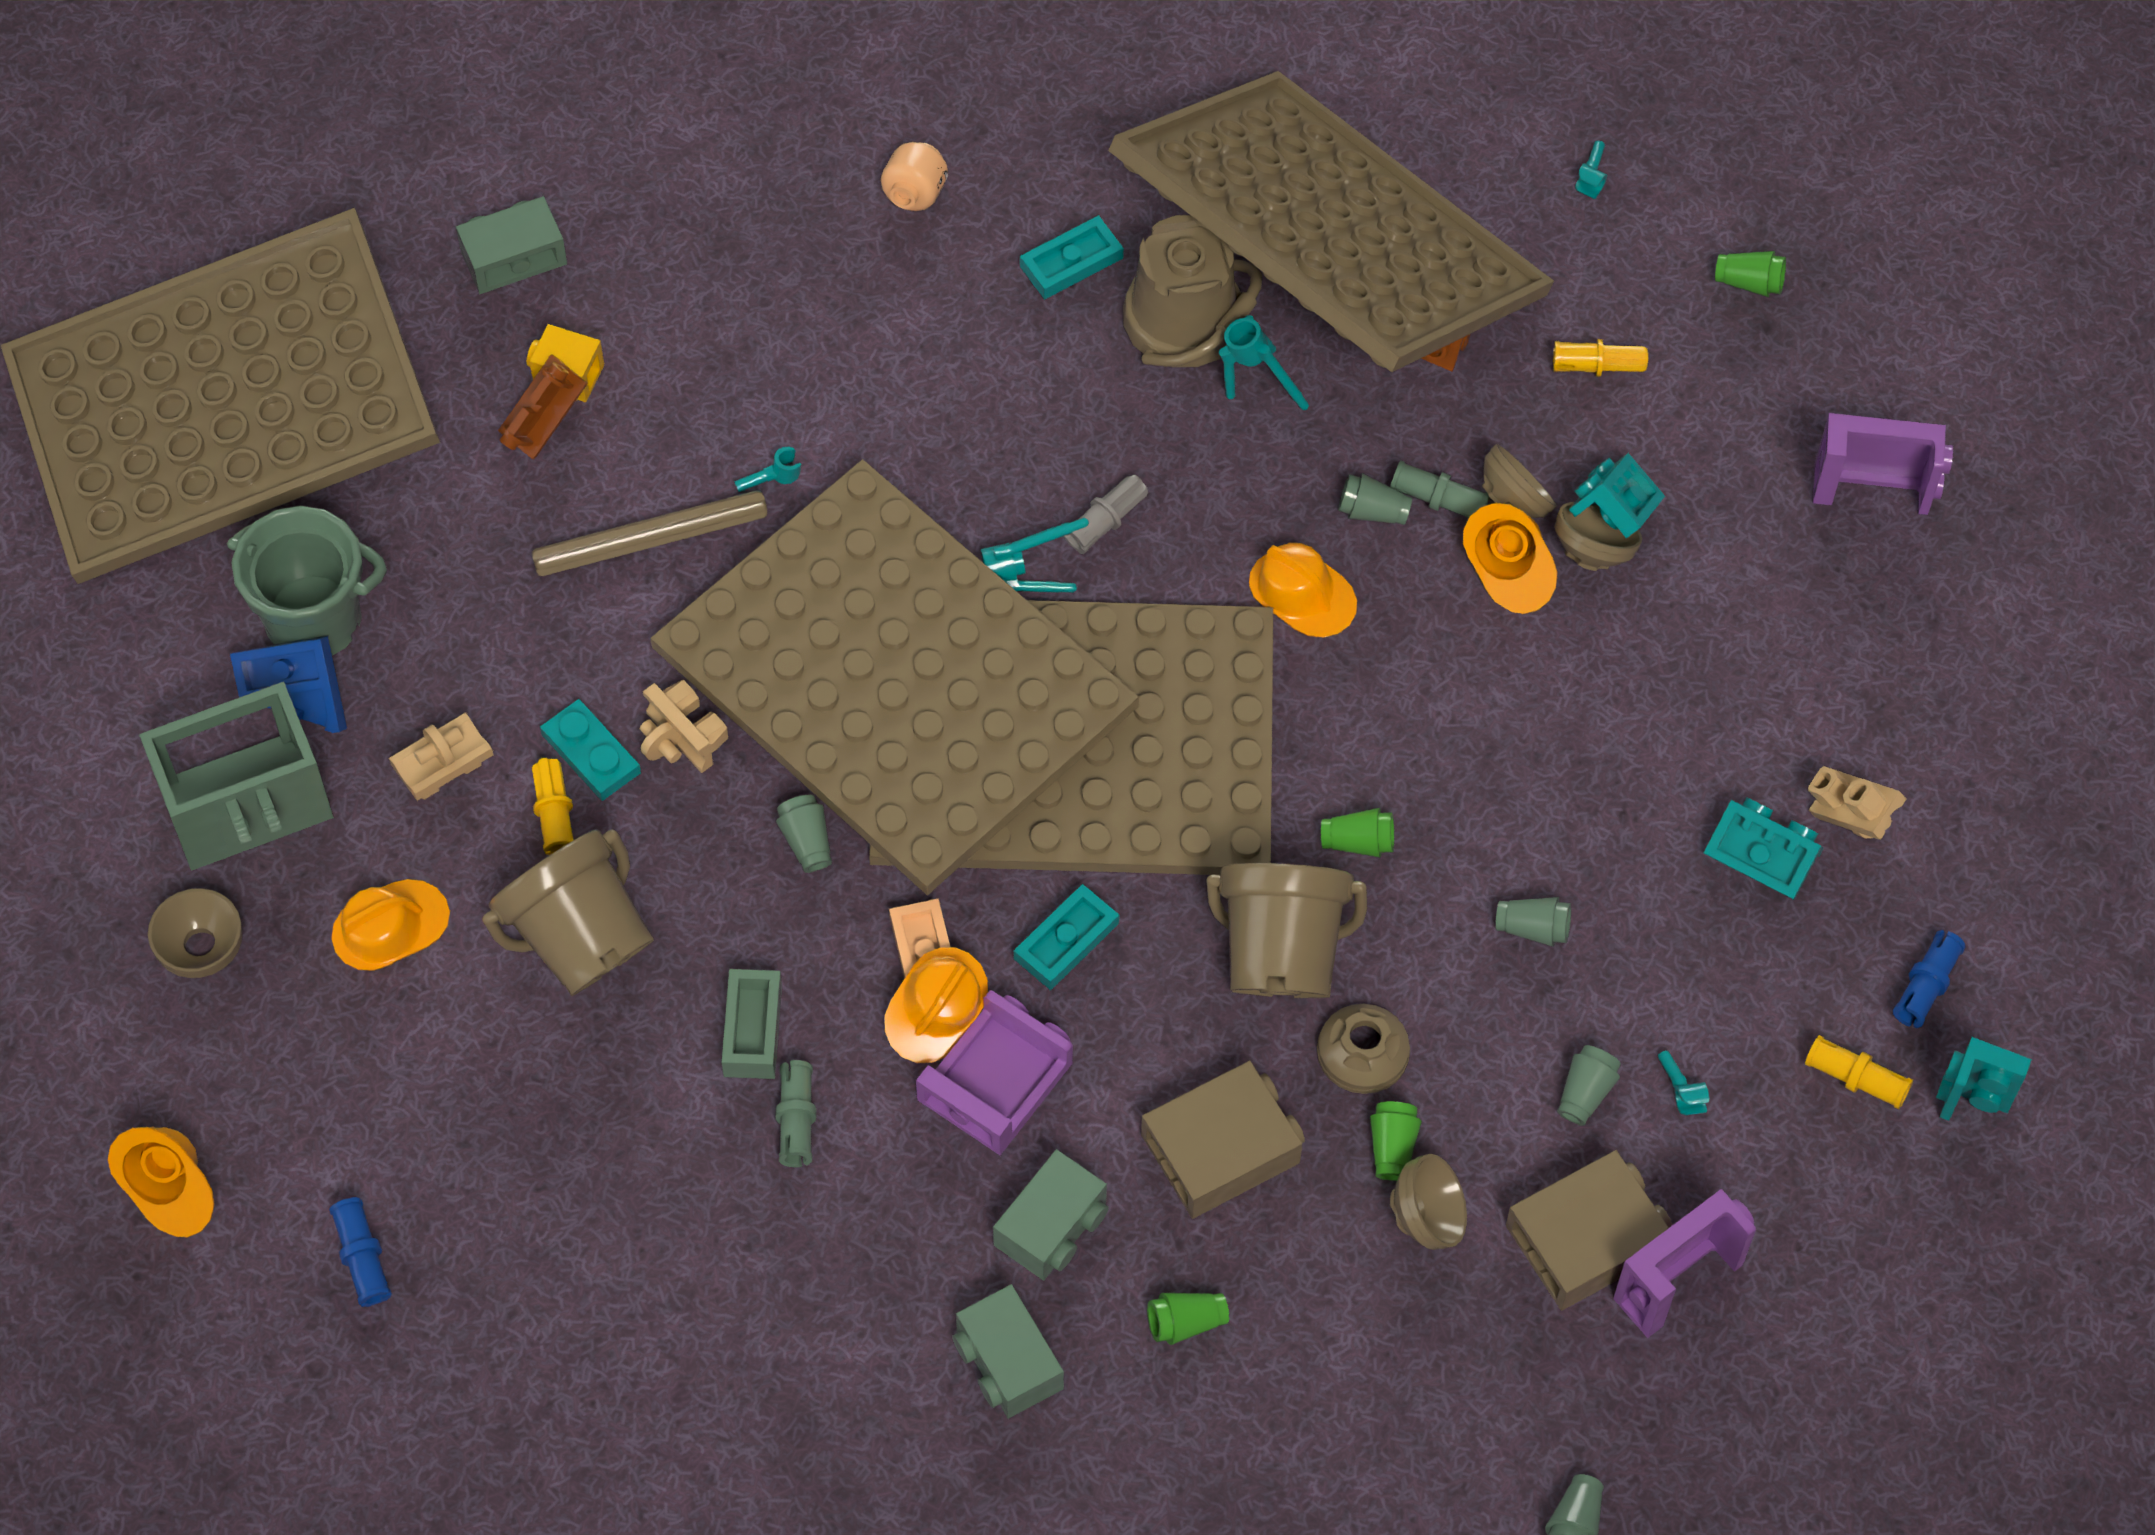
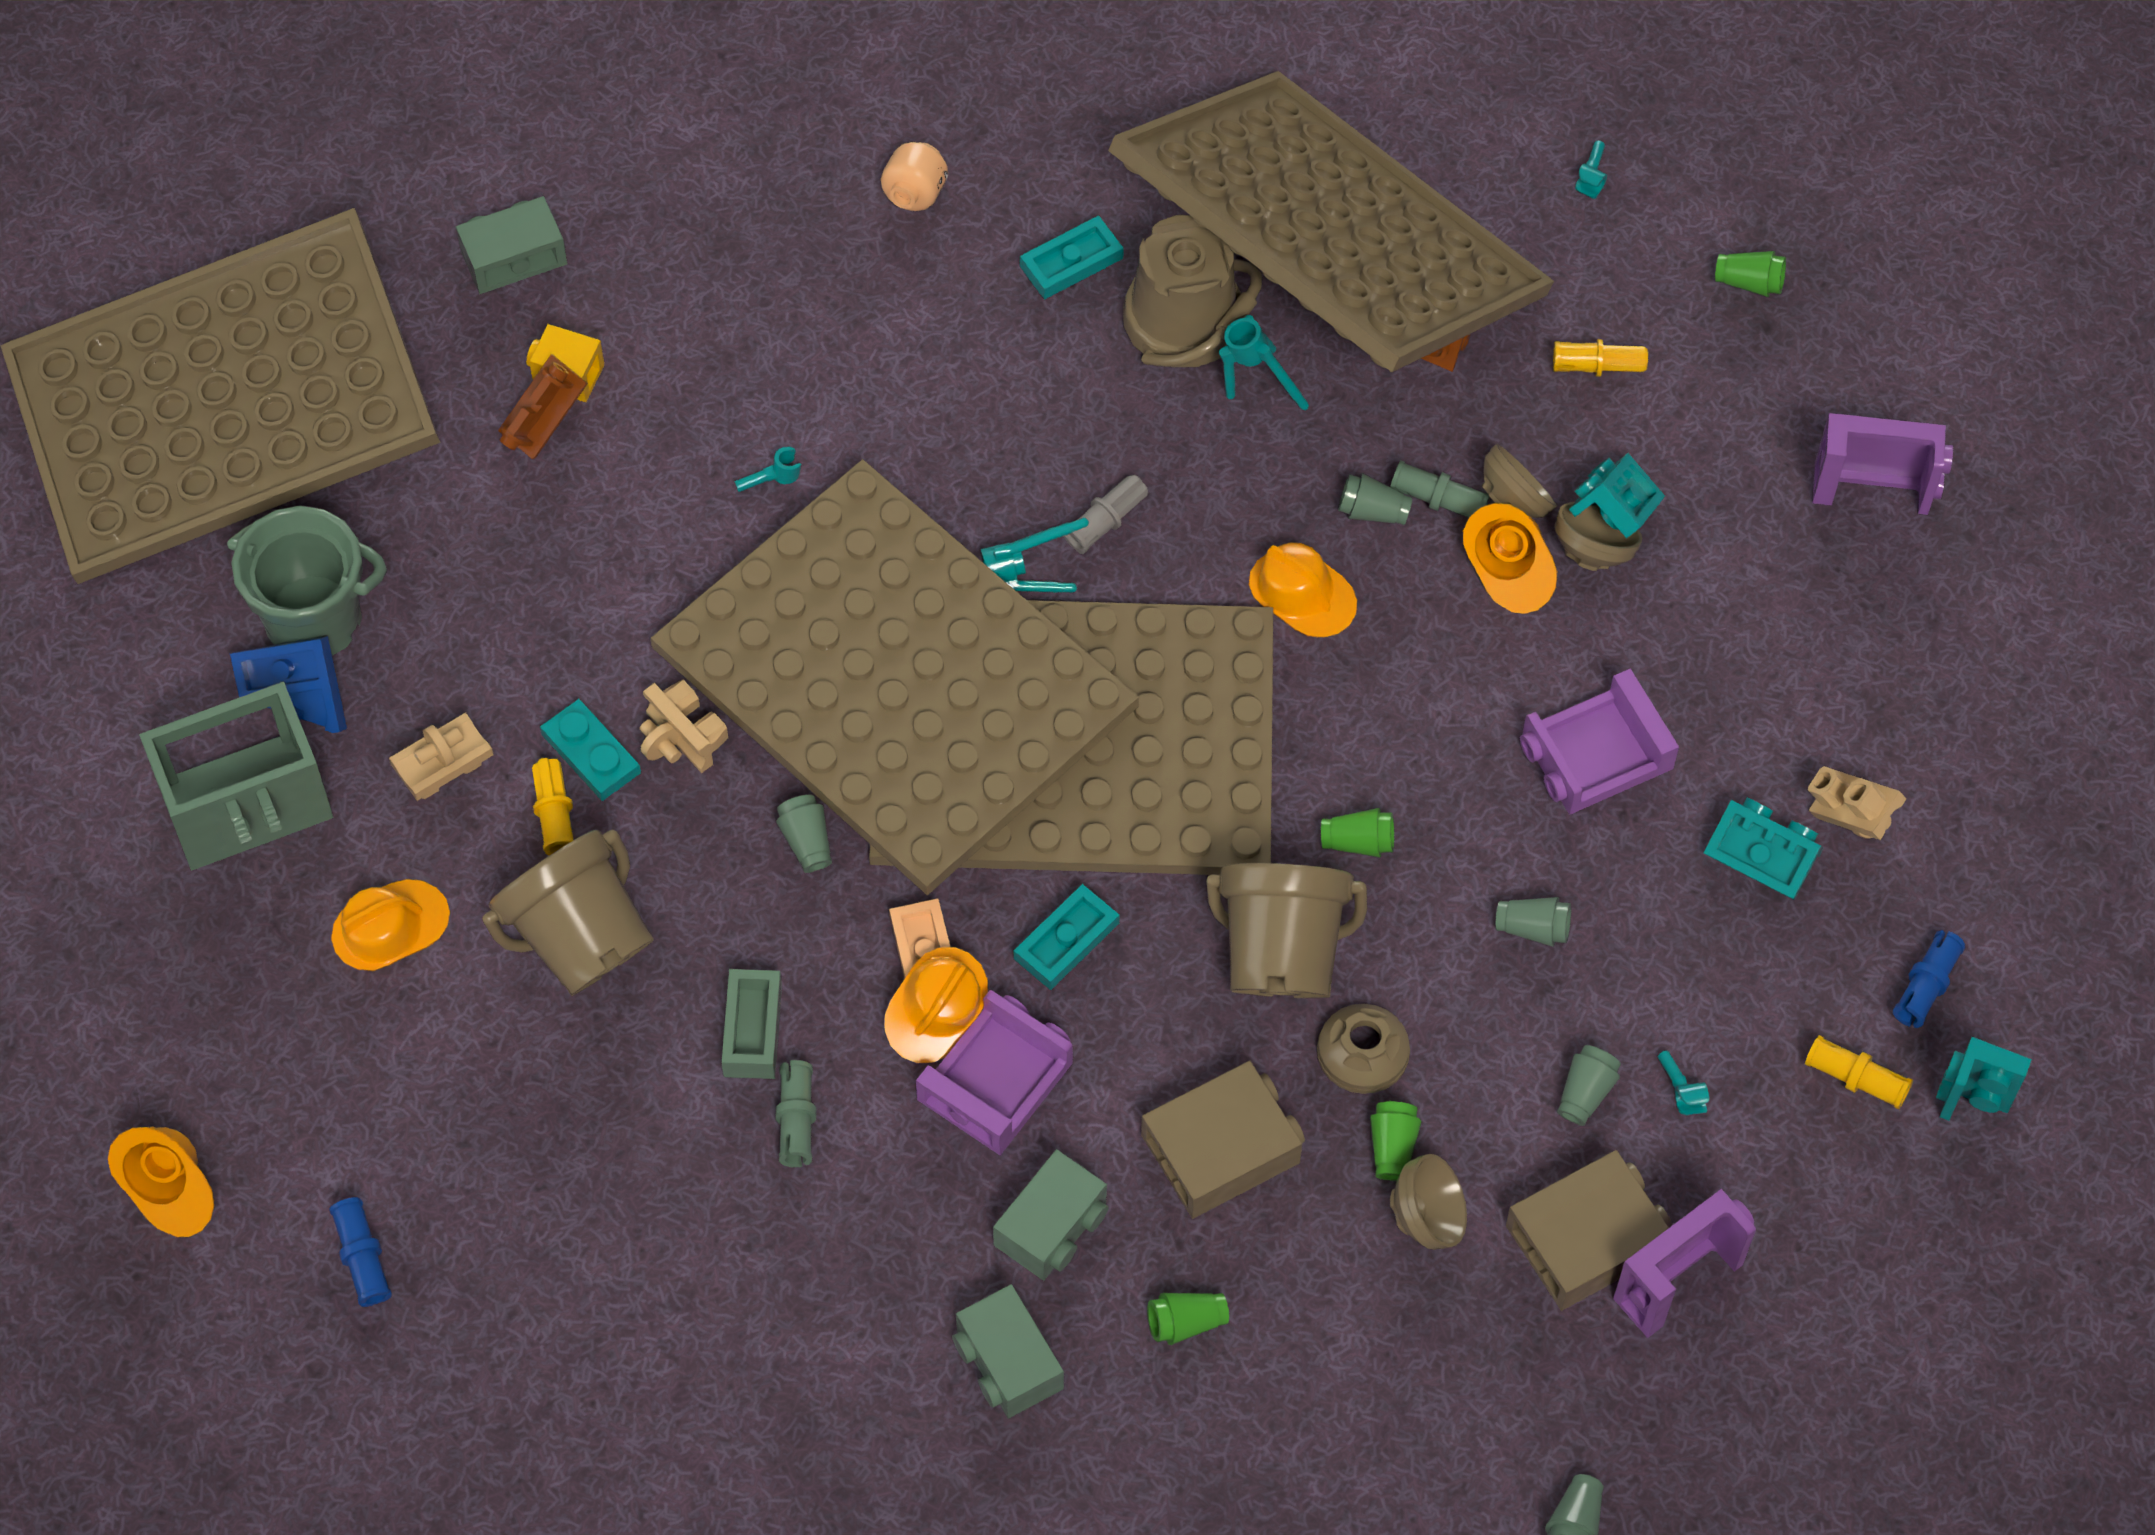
(189, 914): dark tan piece -> none
(649, 533): dark tan axle -> none
(1600, 745): none -> medium lavender panel

